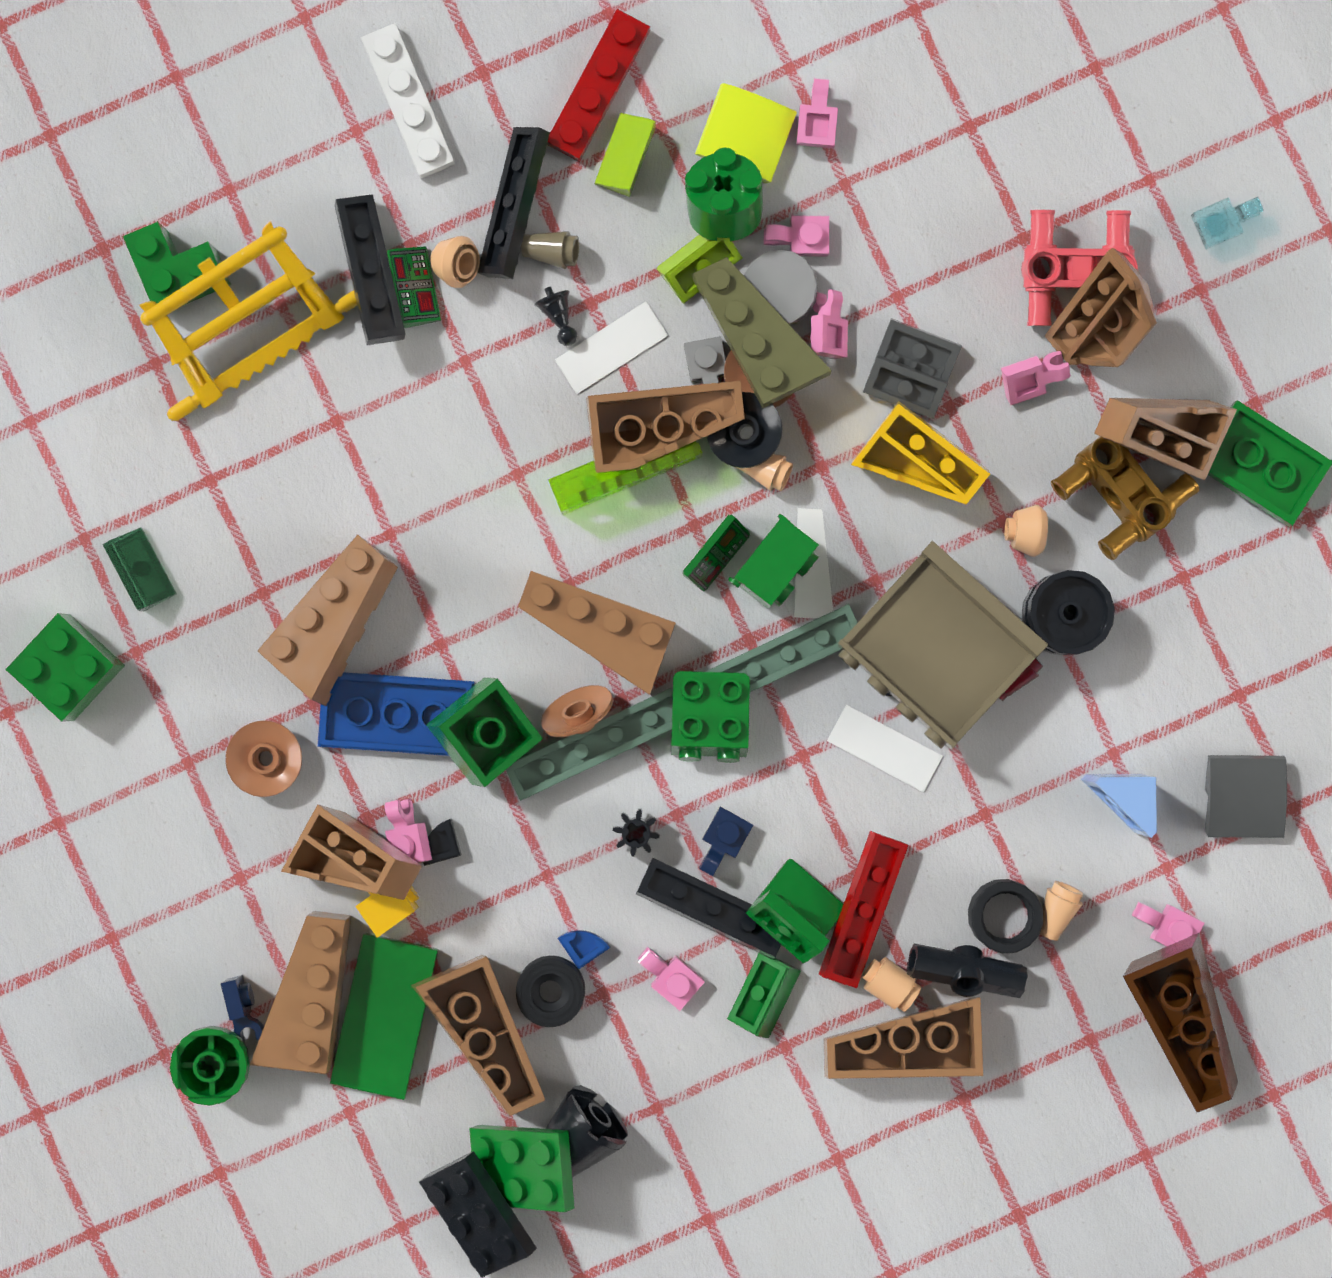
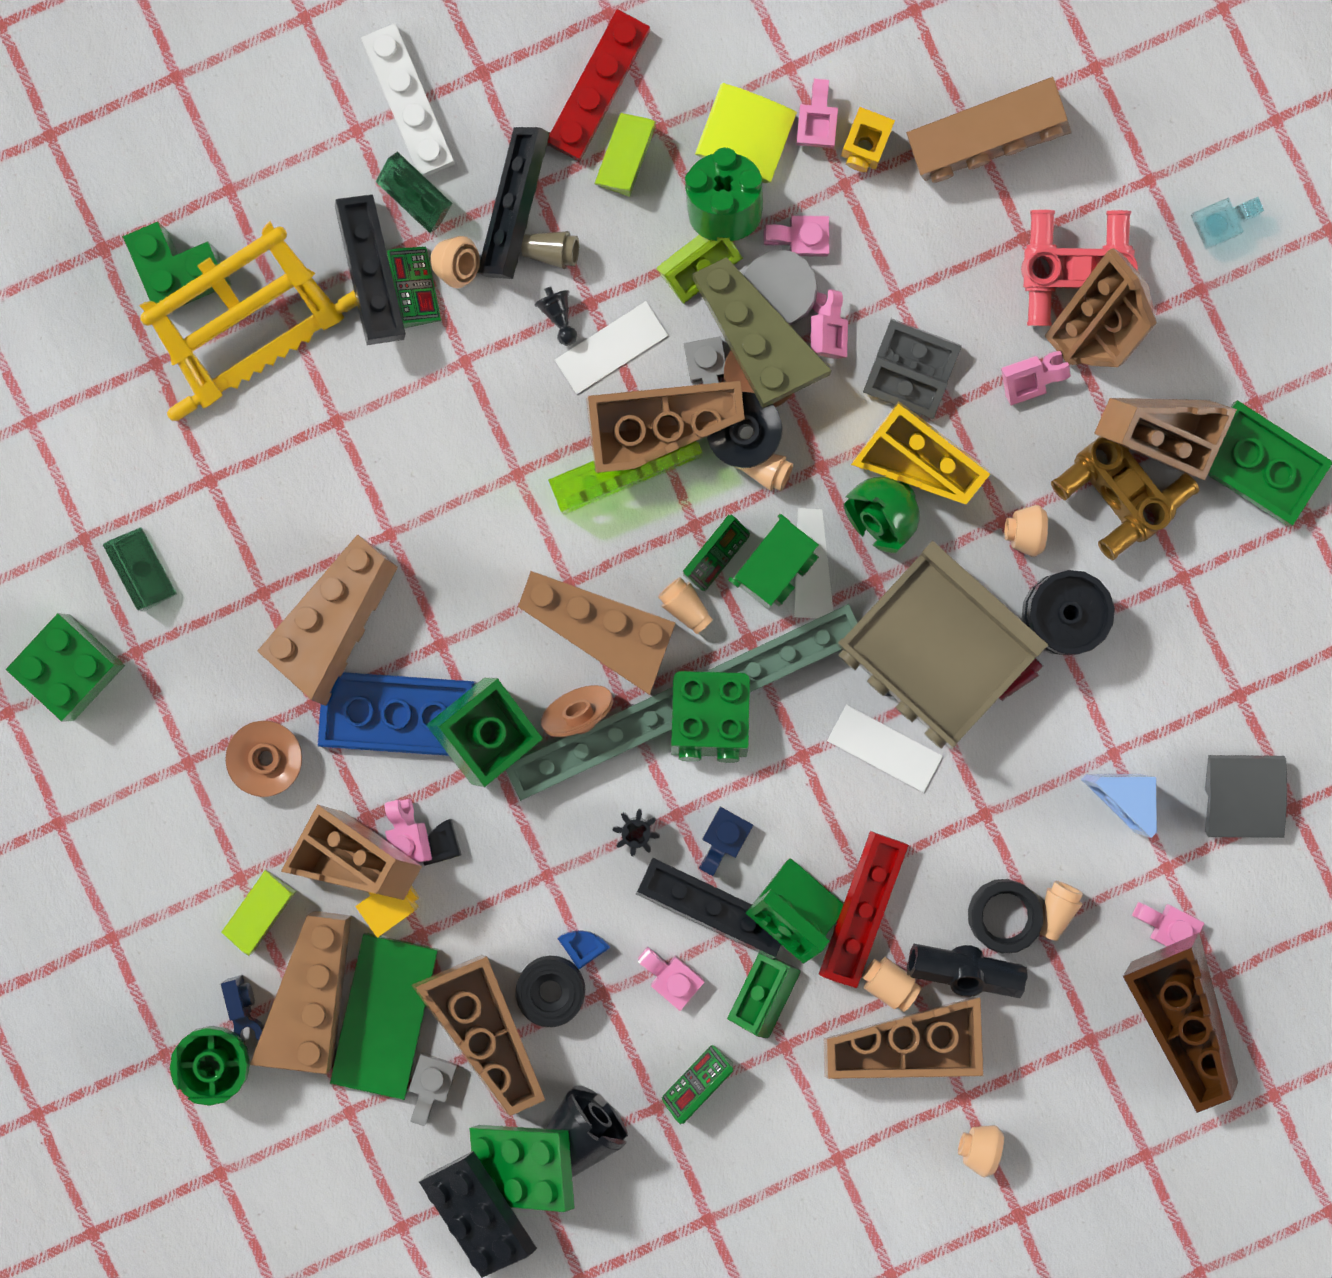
(258, 912): none -> lime slope
(413, 192): none -> clear green plate
(432, 1082): none -> light grey plate
(685, 605): none -> light nougat cone
(697, 1084): none -> slope
(868, 127): none -> yellow brick
(884, 510): none -> green cylinder
(982, 1149): none -> light nougat cone
(989, 131): none -> medium nougat wedge

